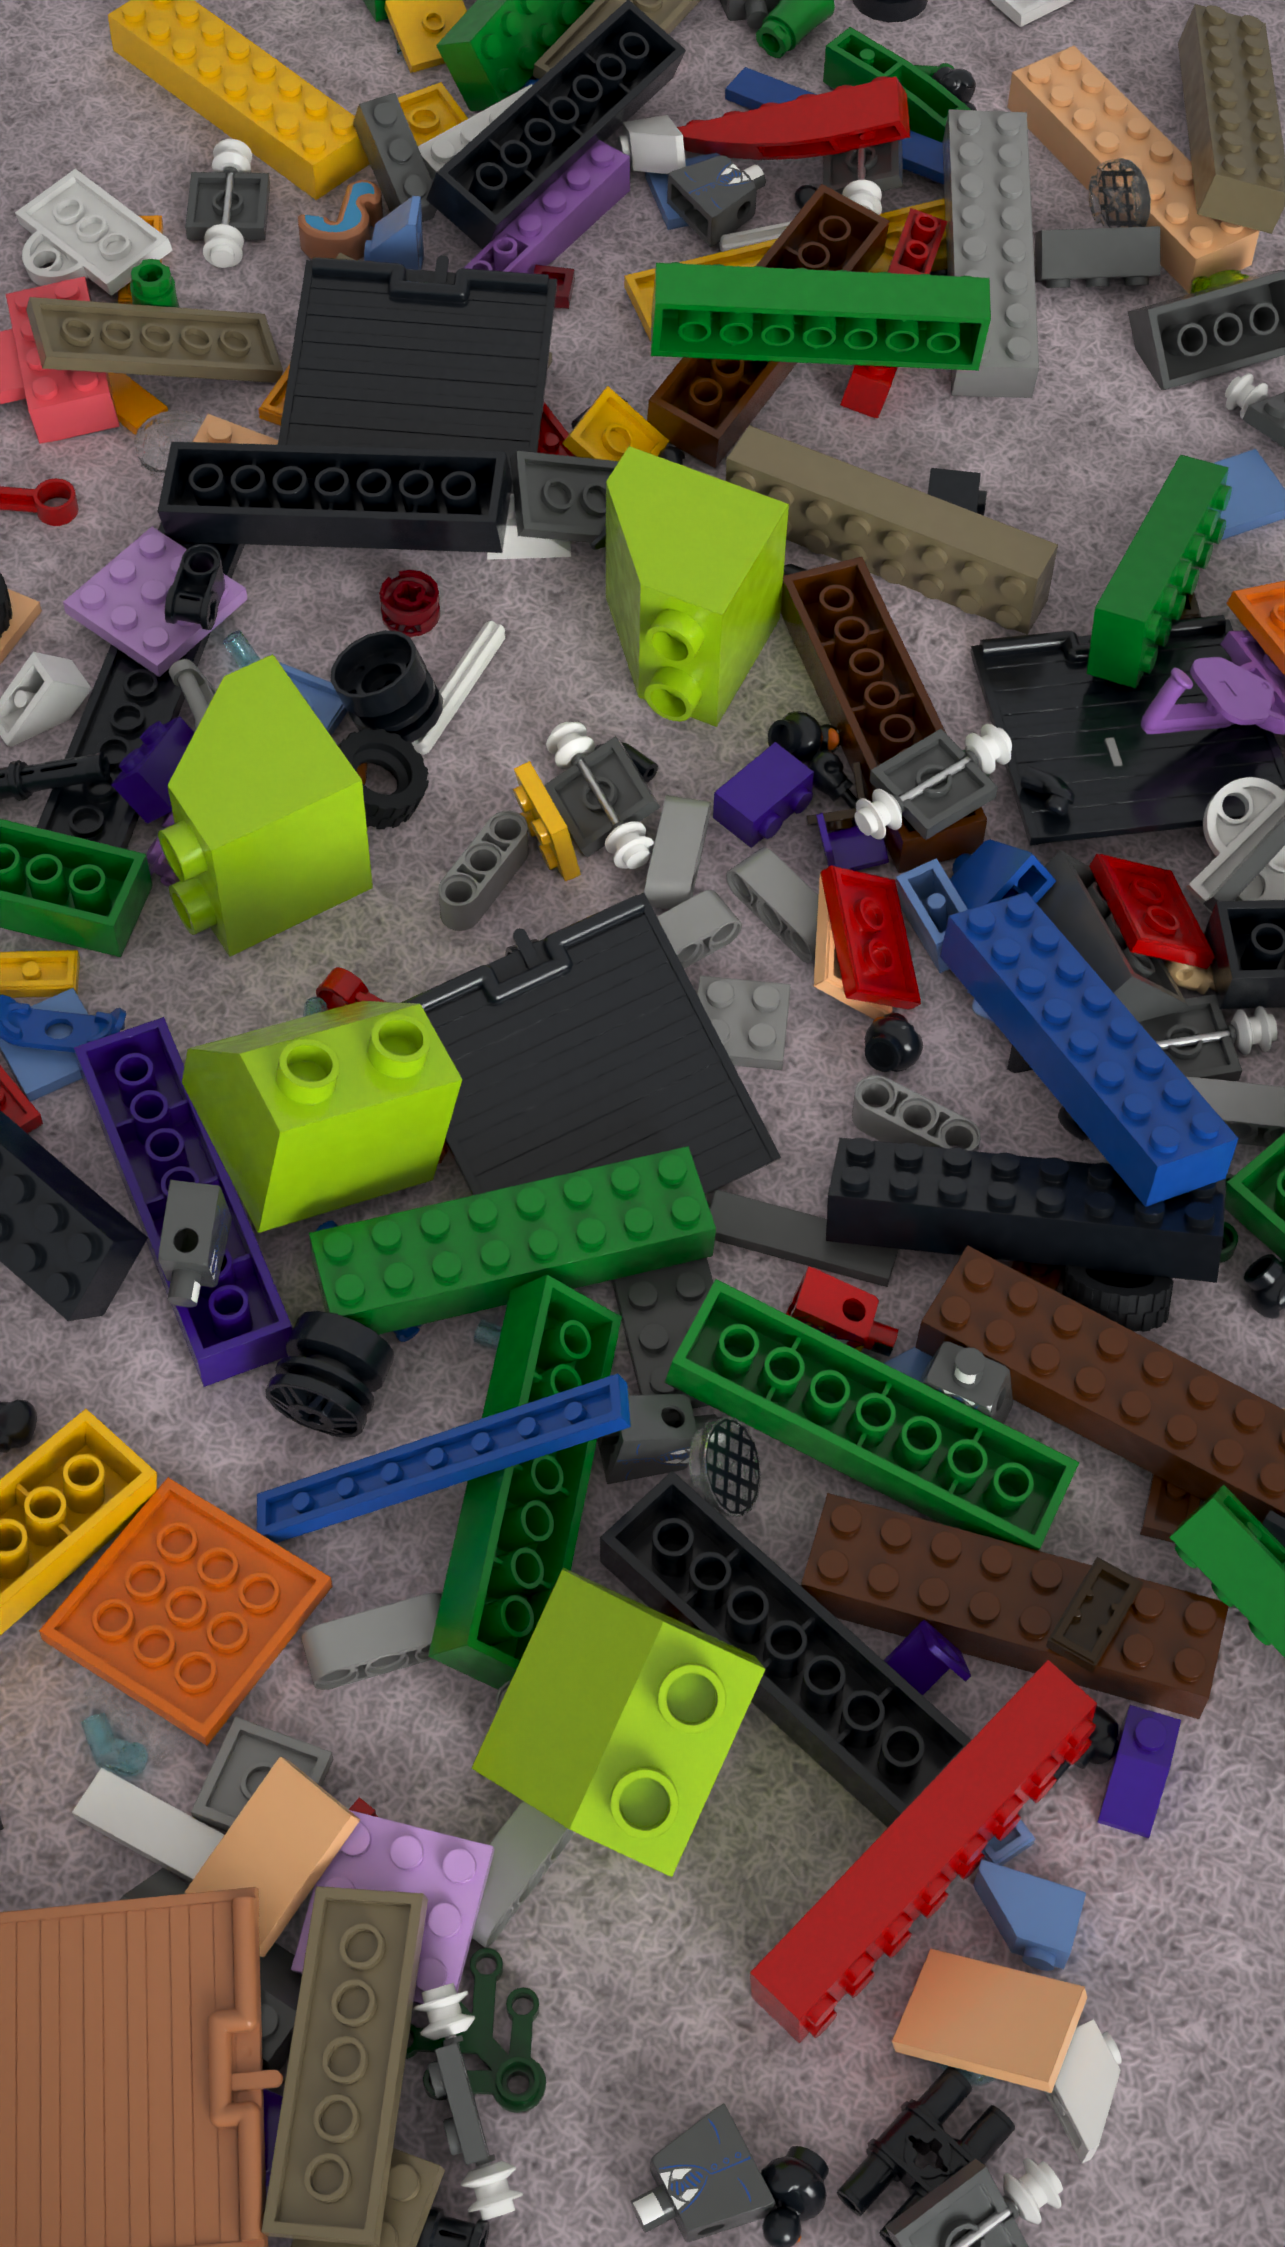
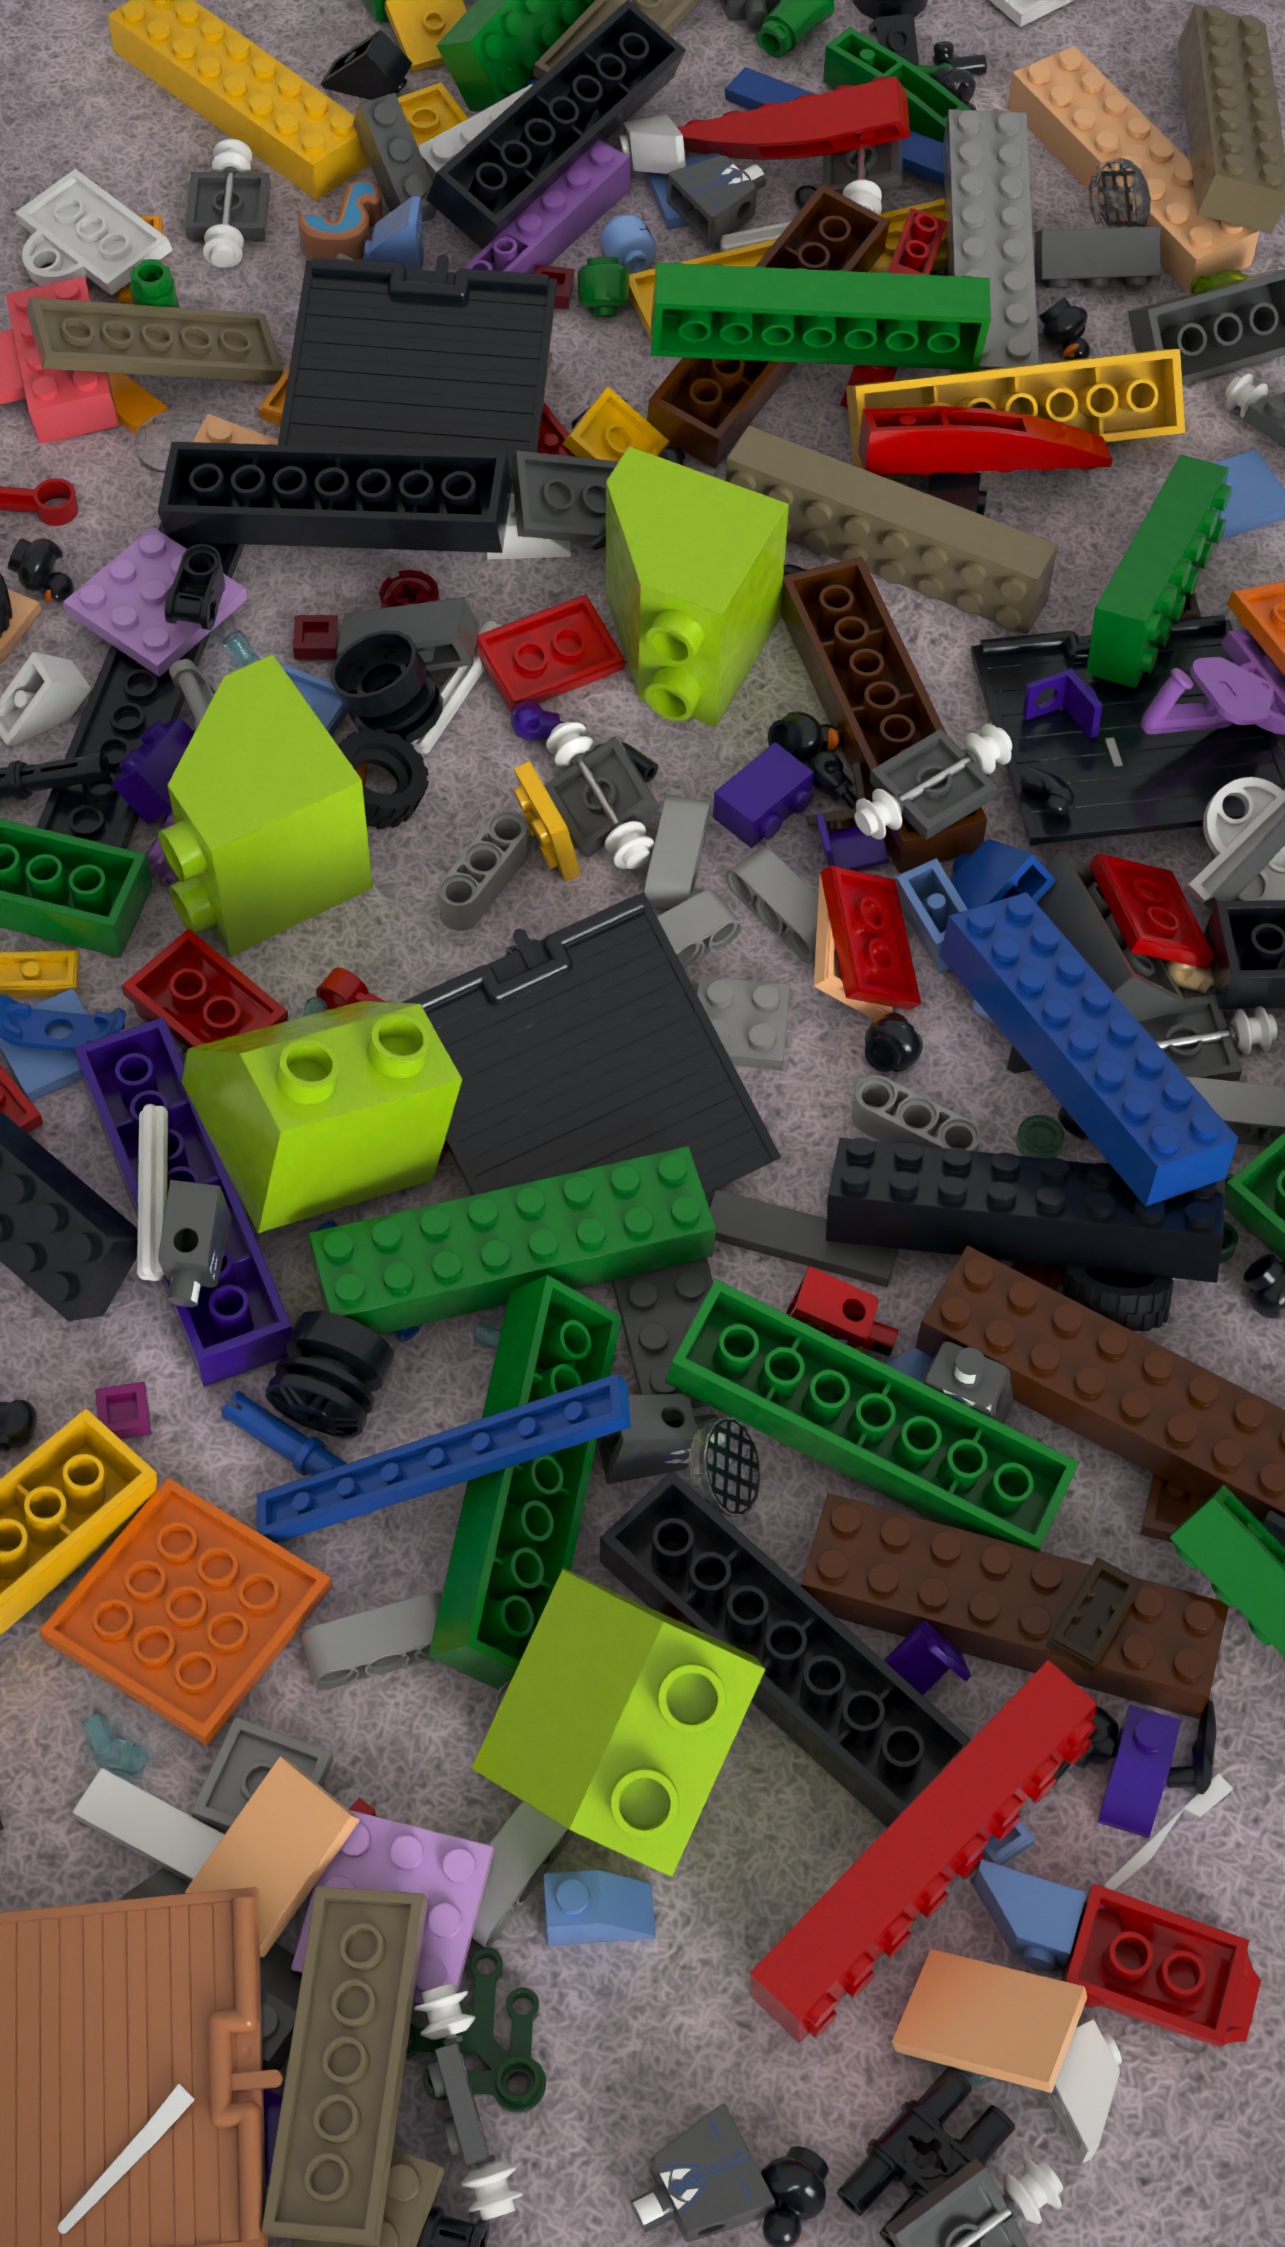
(34, 567): none -> black animal
(124, 1409): none -> magenta plate
(151, 1189): none -> white axle
(161, 2121): none -> white sticker
(200, 994): none -> red slope
(305, 1453): none -> blue pin
(315, 637): none -> dark red plate
(369, 69): none -> black slope
(440, 629): none -> dark grey brick
(532, 722): none -> dark purple piece
(549, 652): none -> red tile
(597, 1908): none -> medium blue slope
(603, 286): none -> green head
(629, 241): none -> light blue head
(897, 35): none -> black bracket
(944, 54): none -> black arm
(972, 441): none -> red slope
(1040, 1137): none -> clear green tile
(1065, 326): none -> black animal
(1069, 694): none -> dark purple bracket
(1103, 395): none -> yellow brick
(1163, 1968): none -> red slope
(1198, 1805): none -> white sticker
(1203, 1756): none -> black bar

